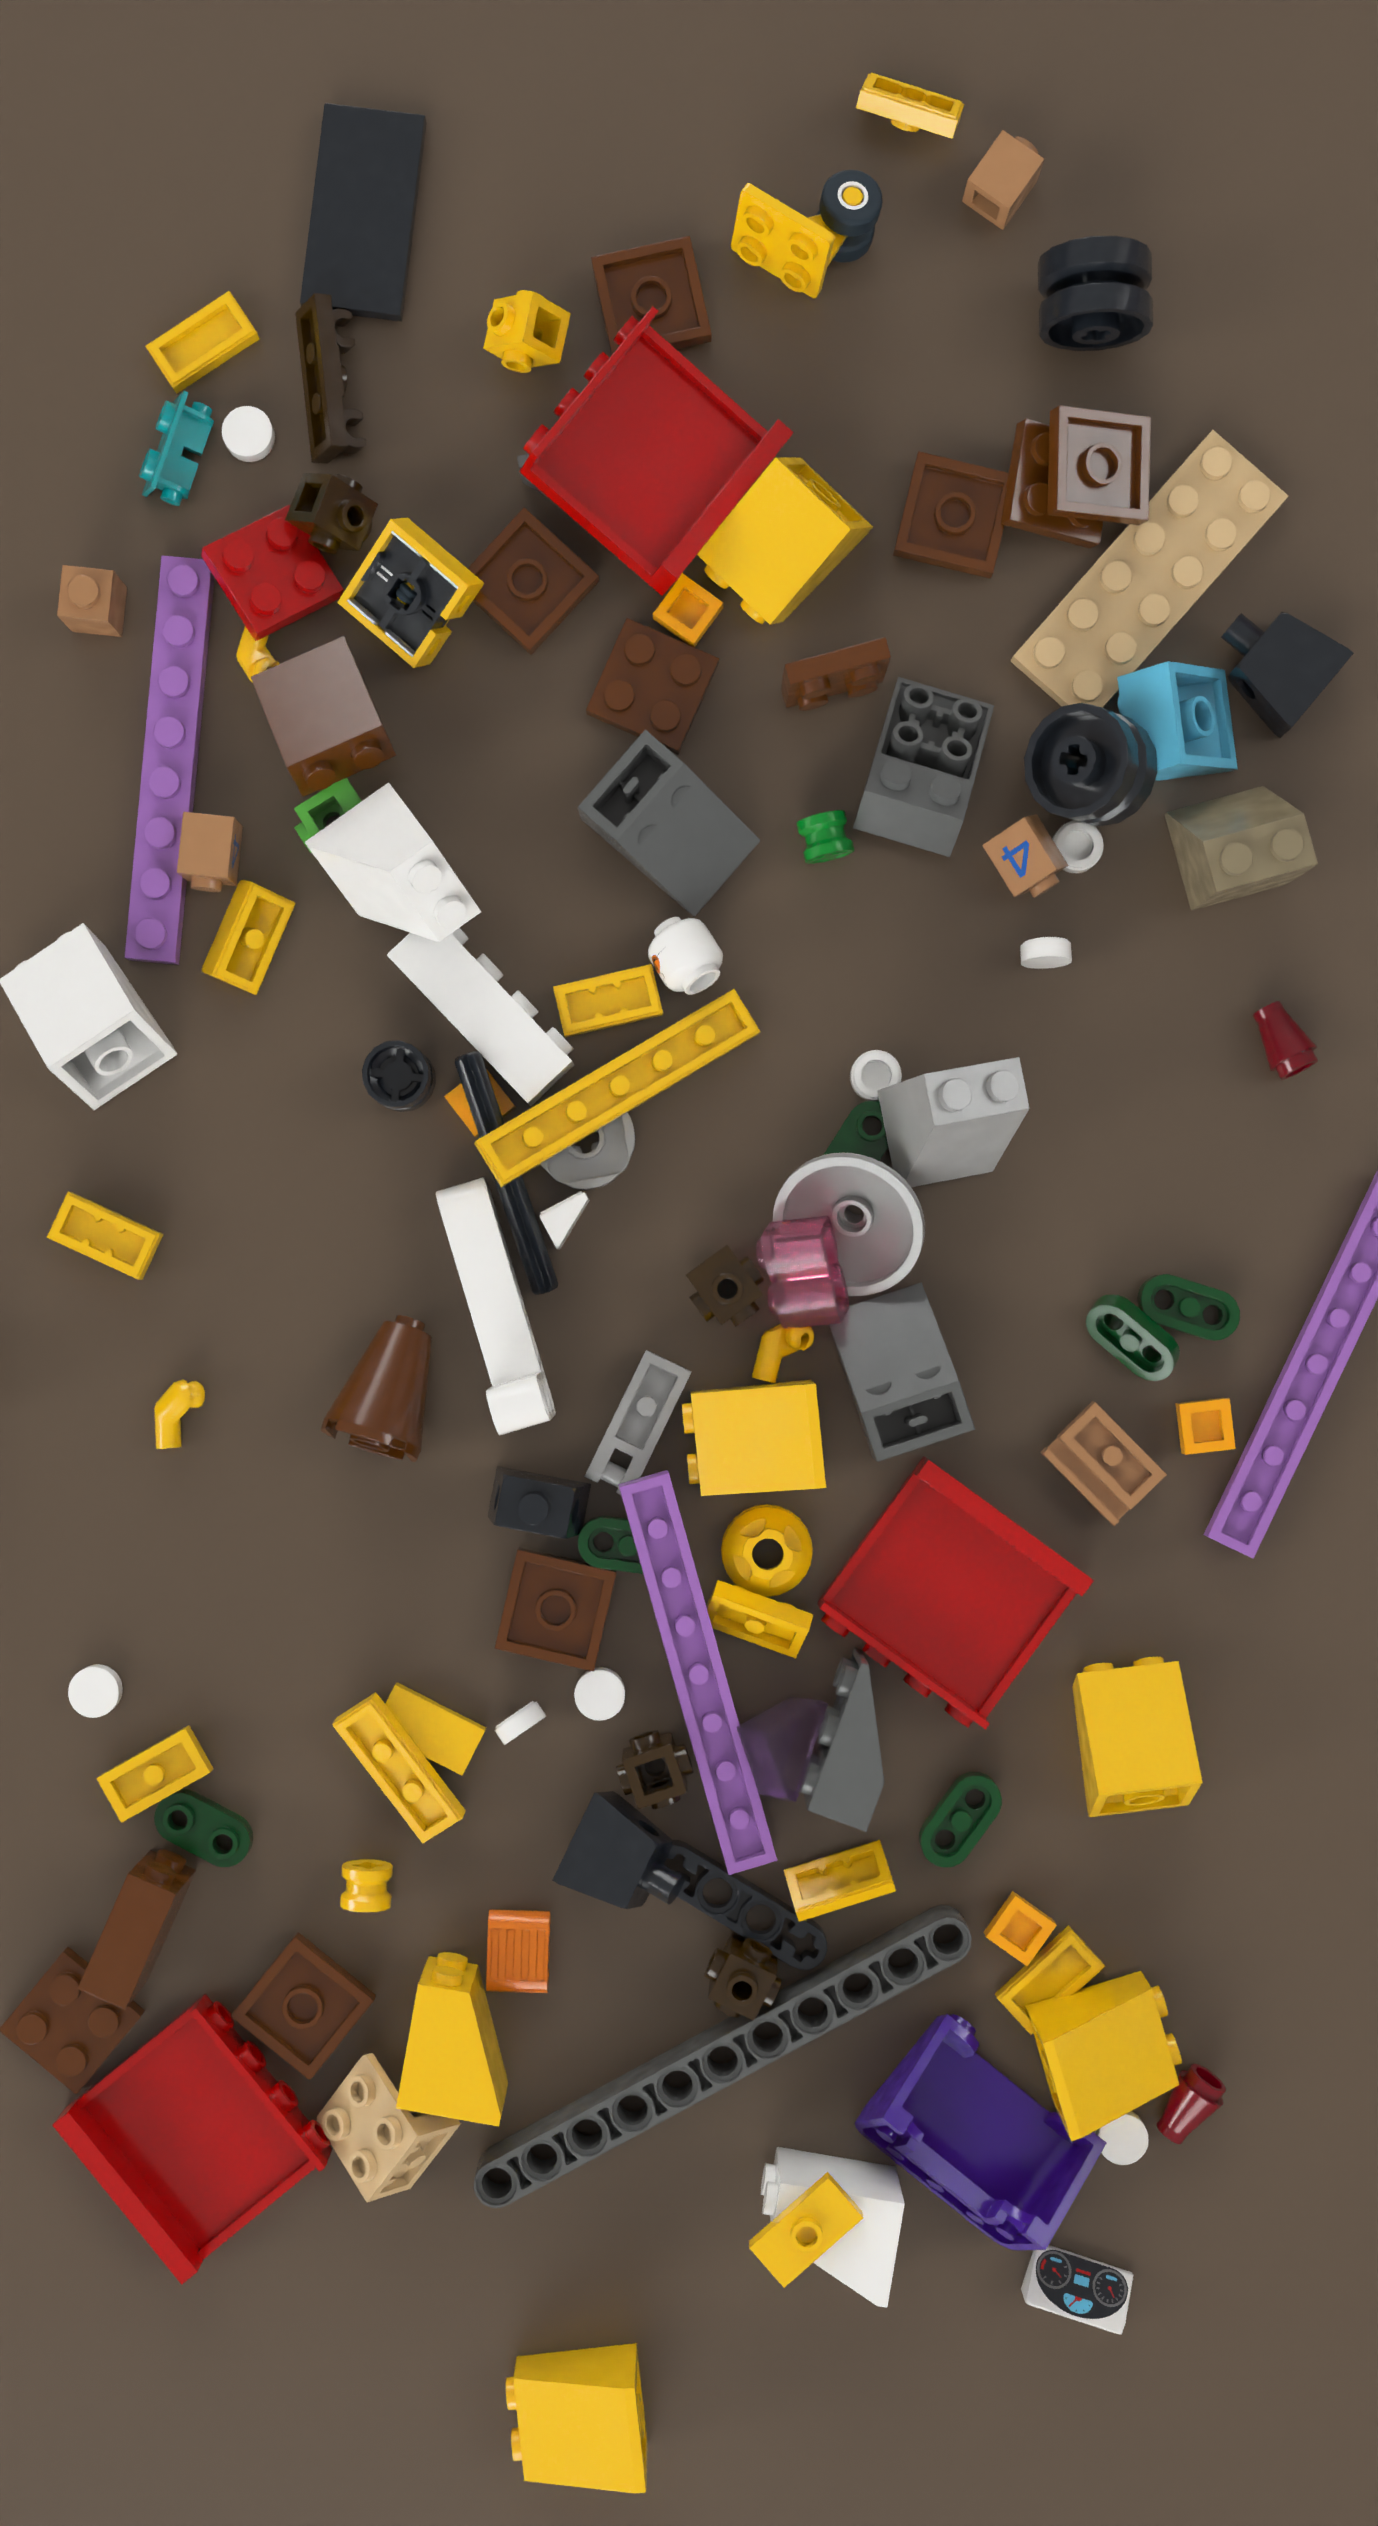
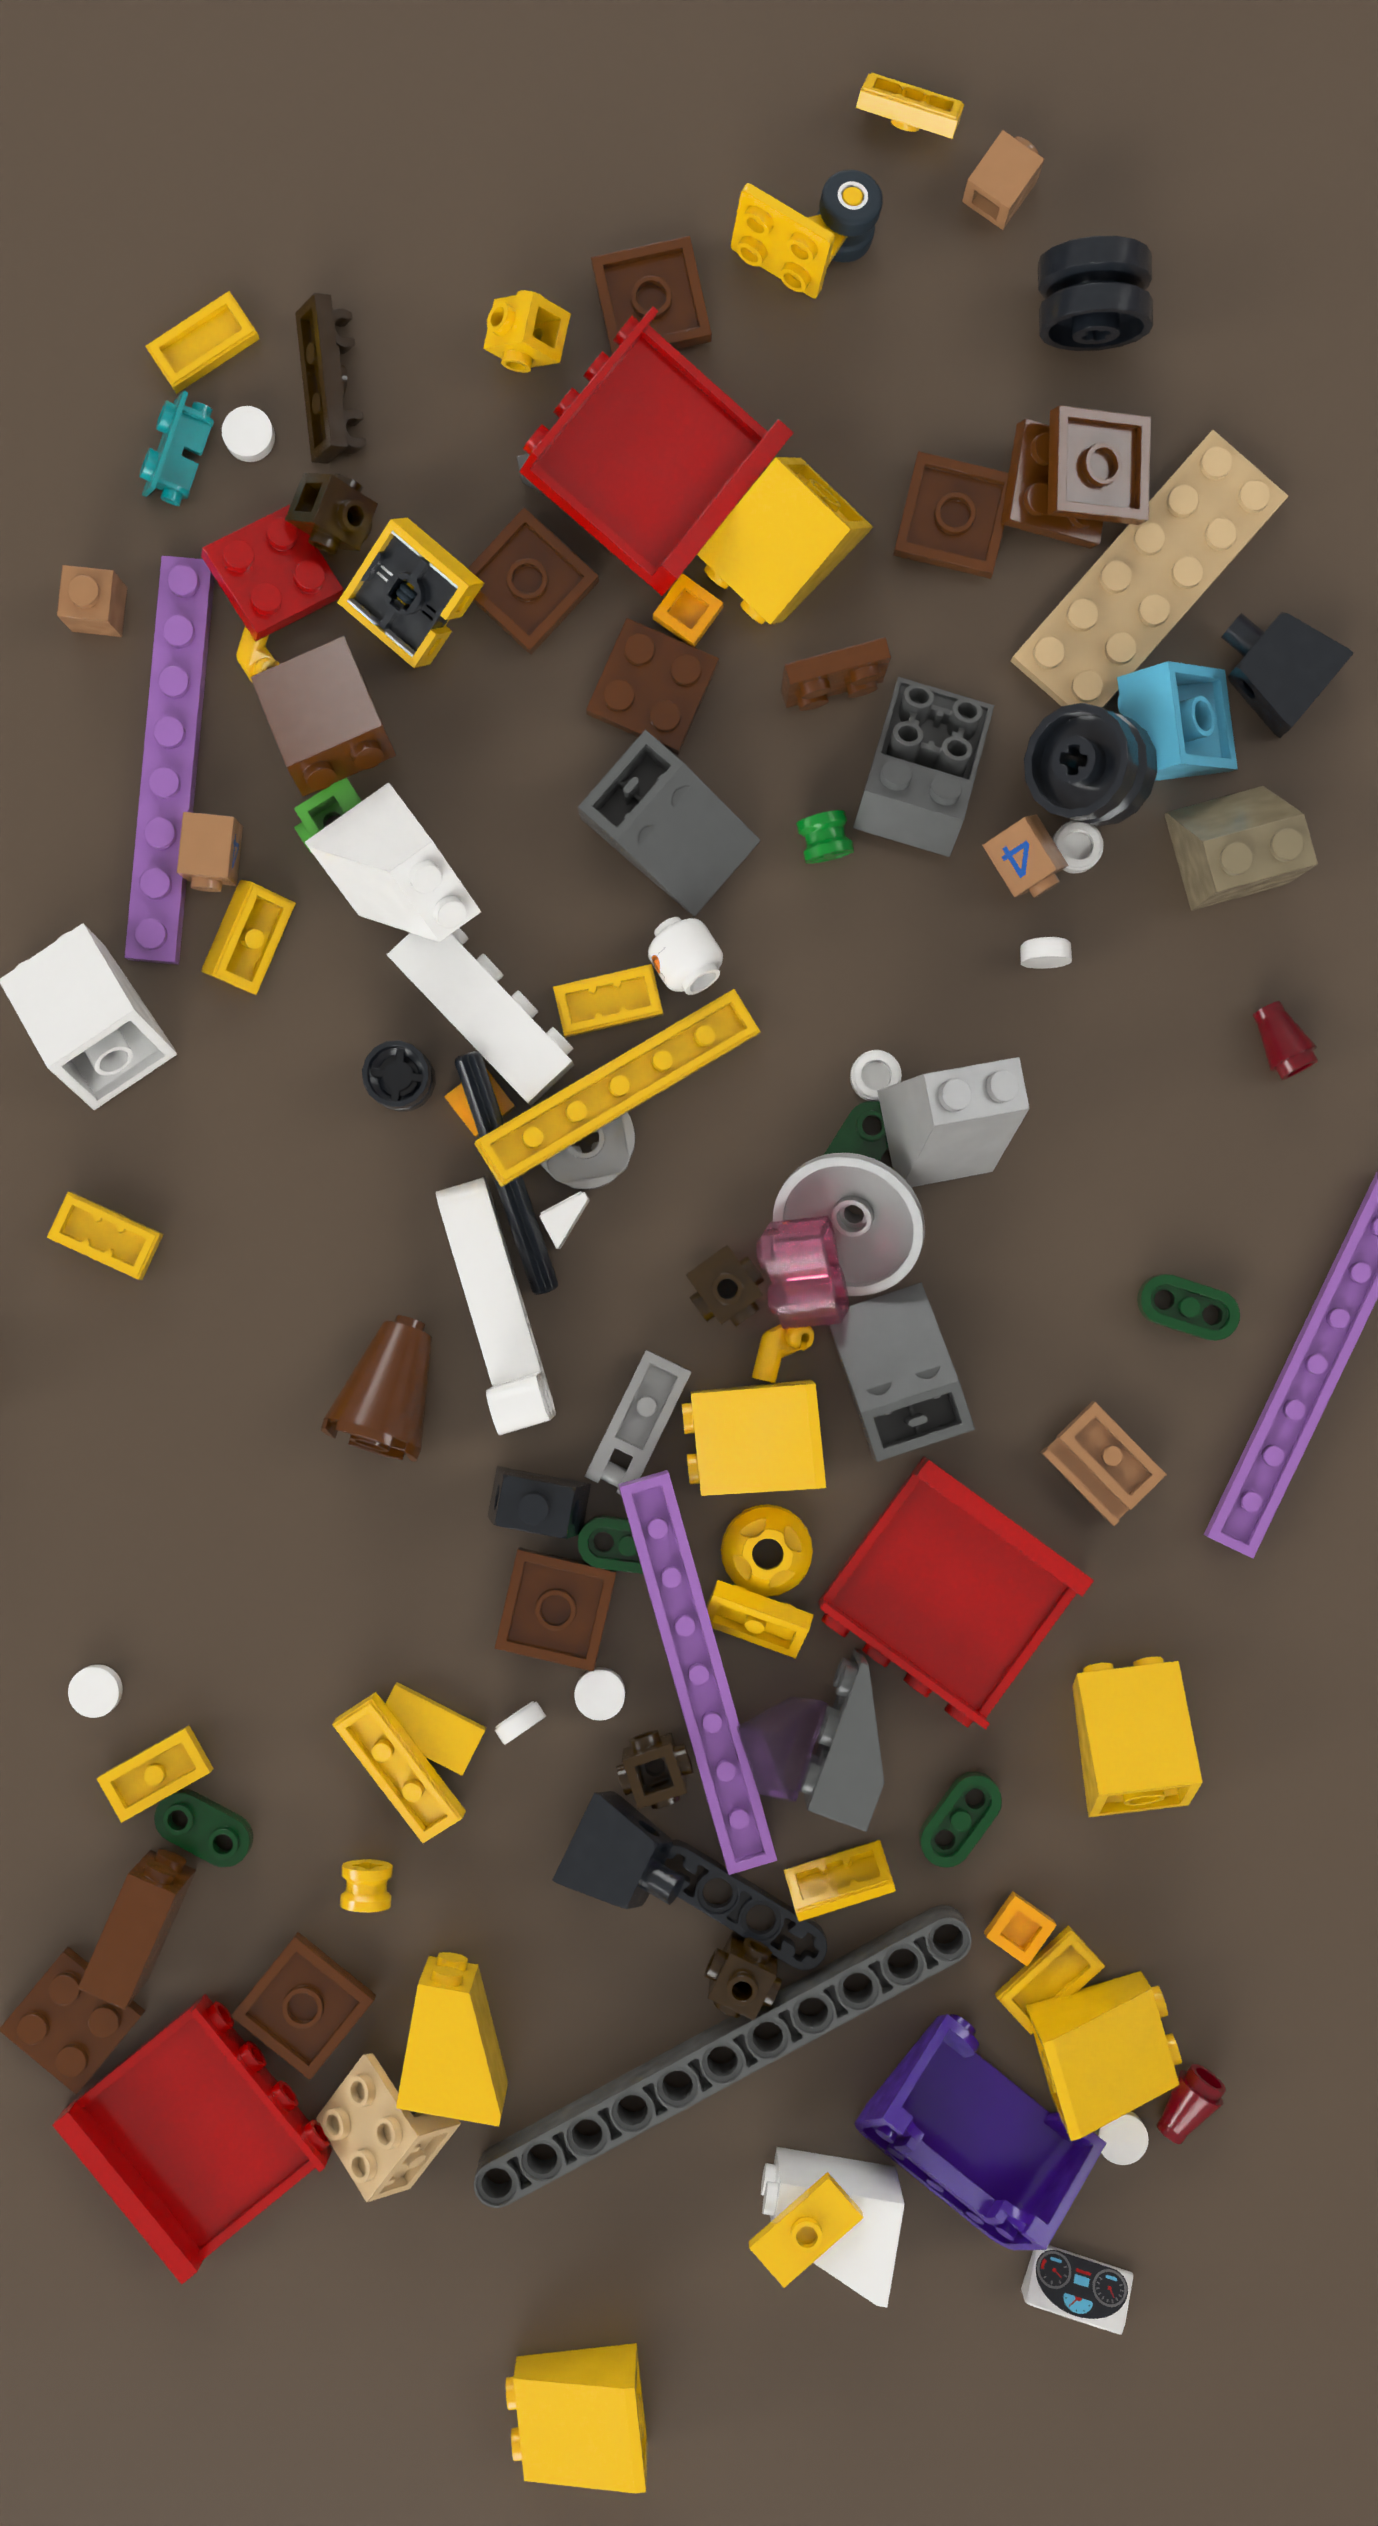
(171, 1408): yellow arm -> none
(364, 209): black tile -> none
(518, 1951): orange piece -> none
(1132, 1336): dark green plate -> none
(1205, 1426): light orange plate -> none

